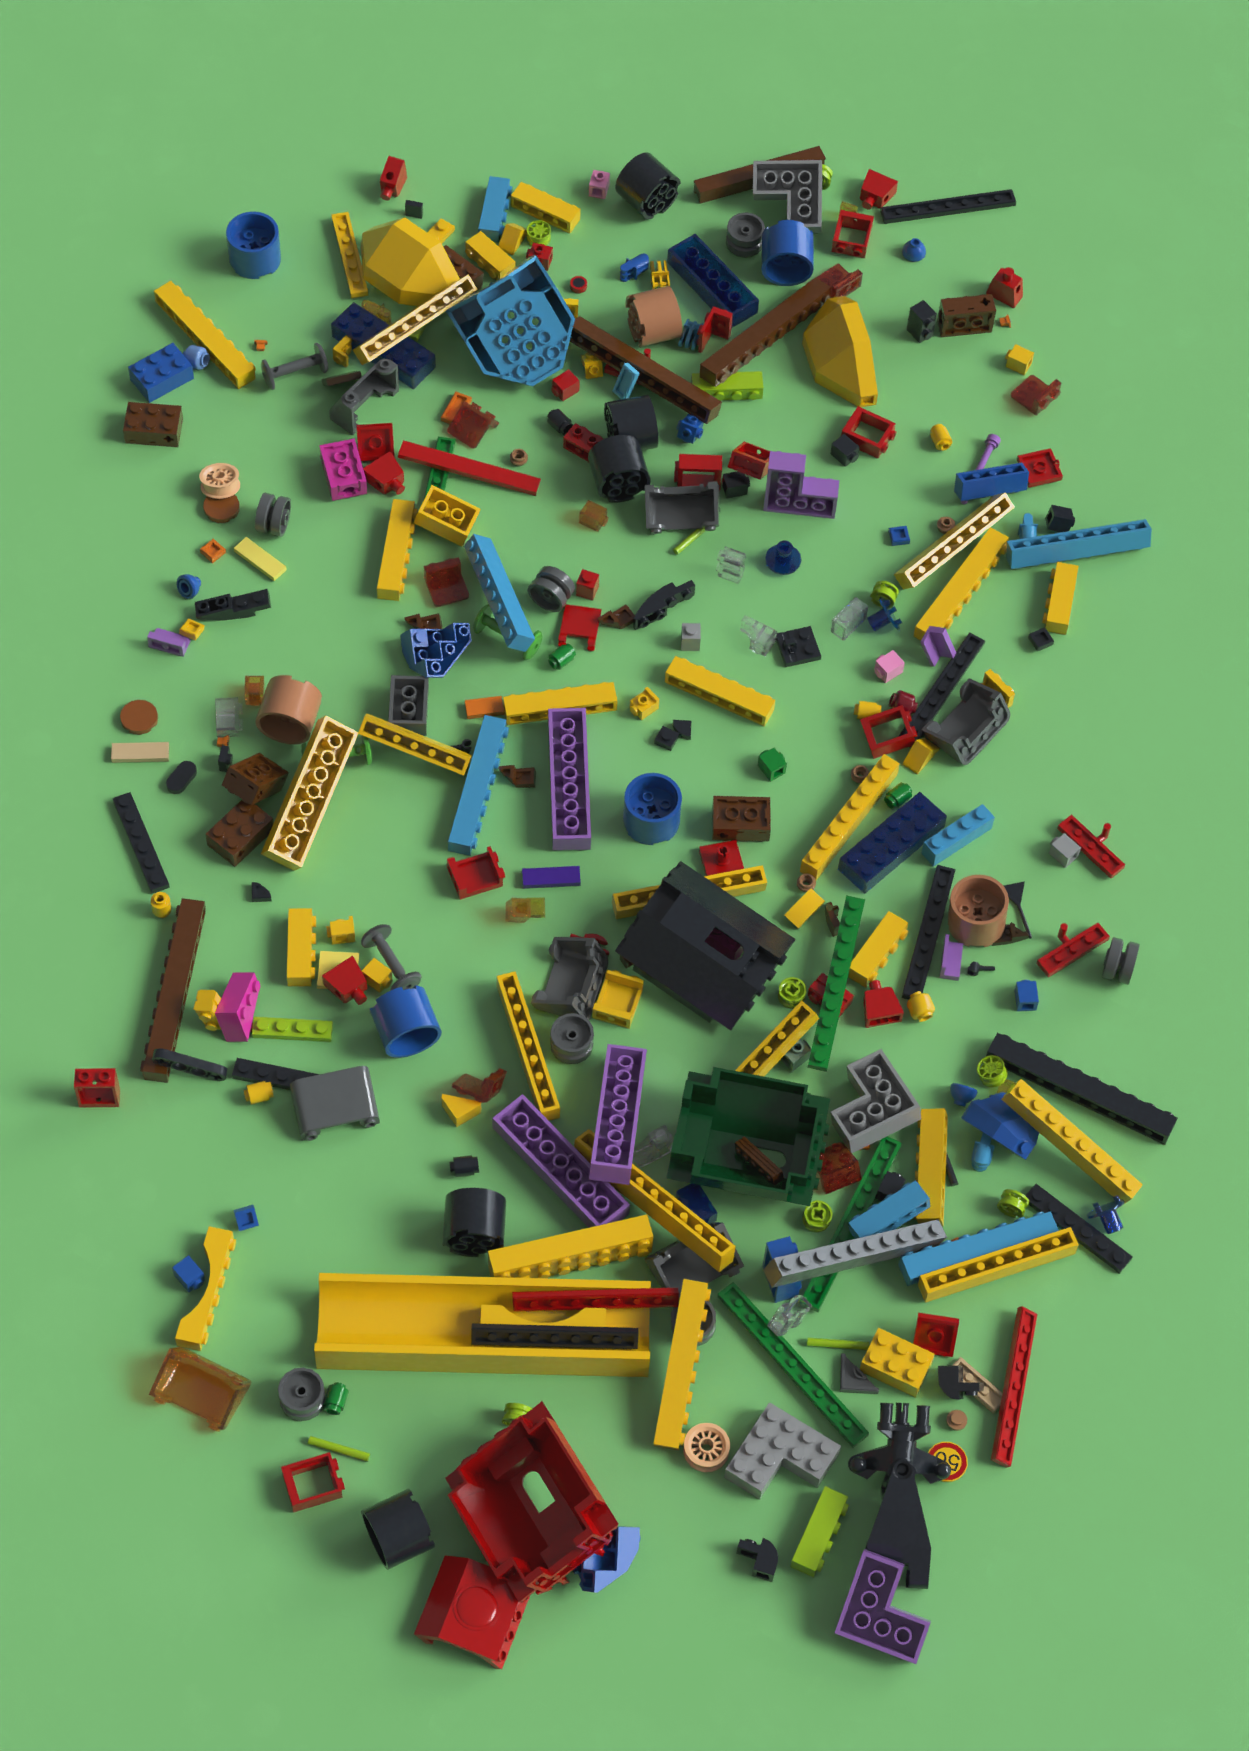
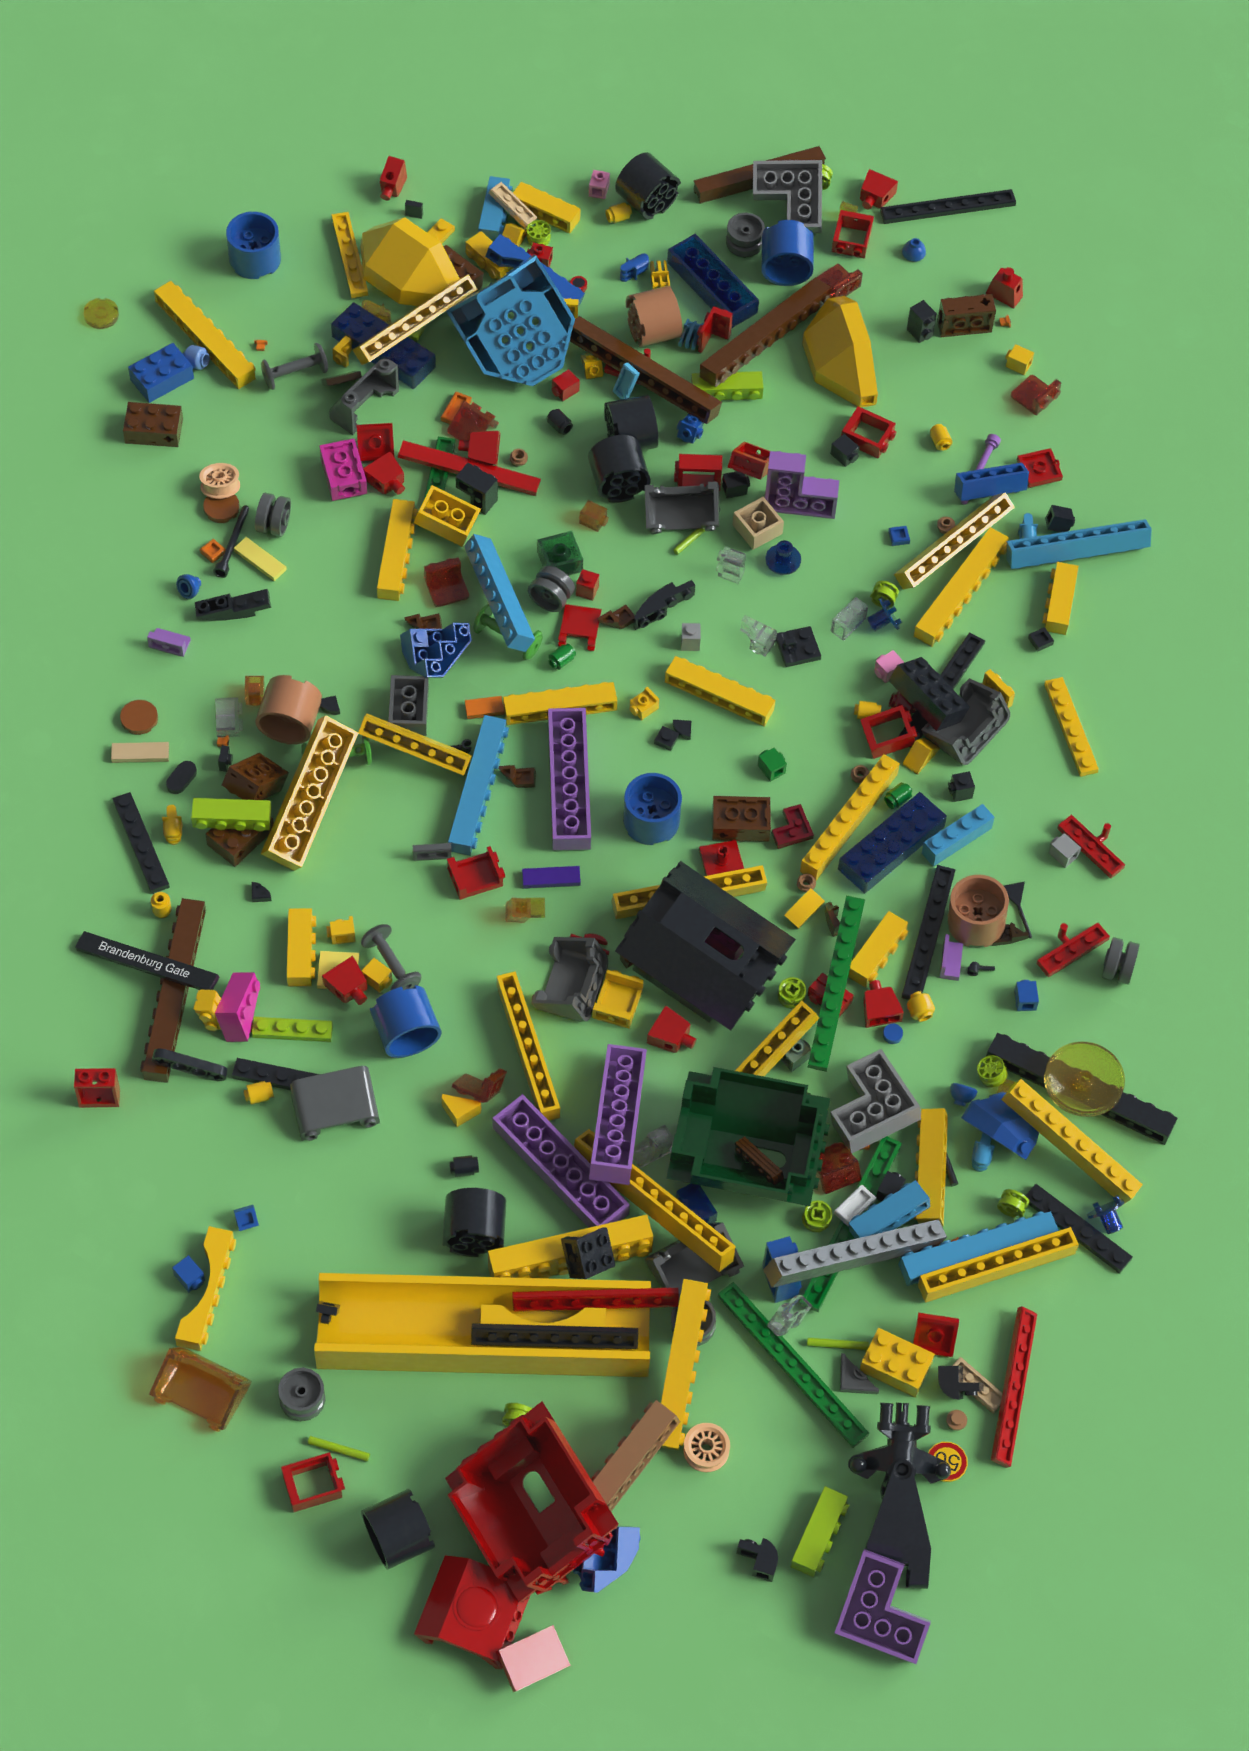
(101, 313): none -> clear yellow tile
(146, 962): none -> black tile
(172, 826): none -> yellow arm
(191, 629): yellow tile -> none
(222, 568): none -> black piece
(231, 814): none -> lime brick
(327, 1310): none -> black tile
(330, 705): none -> black tile
(335, 1398): green brick -> none
(432, 851): none -> dark grey tile
(479, 485): none -> black brick
(482, 446): none -> red torso
(507, 254): none -> blue arch
(512, 205): none -> tan tile
(533, 1658): none -> tile
(560, 552): none -> clear green brick
(572, 1038): dark grey wheel -> none
(580, 441): red brick -> none
(588, 1254): none -> black bracket
(618, 213): none -> yellow brick
(634, 1452): none -> medium nougat brick
(670, 1032): none -> red torso
(758, 523): none -> tan brick
(777, 1442): light grey brick -> none
(796, 831): none -> dark red plate
(855, 1204): none -> white tile
(892, 1033): none -> blue tile
(929, 693): none -> black brick
(937, 644): medium lavender panel -> none
(961, 786): none -> black brick
(1071, 726): none -> yellow plate
(1084, 1079): none -> clear yellow dish

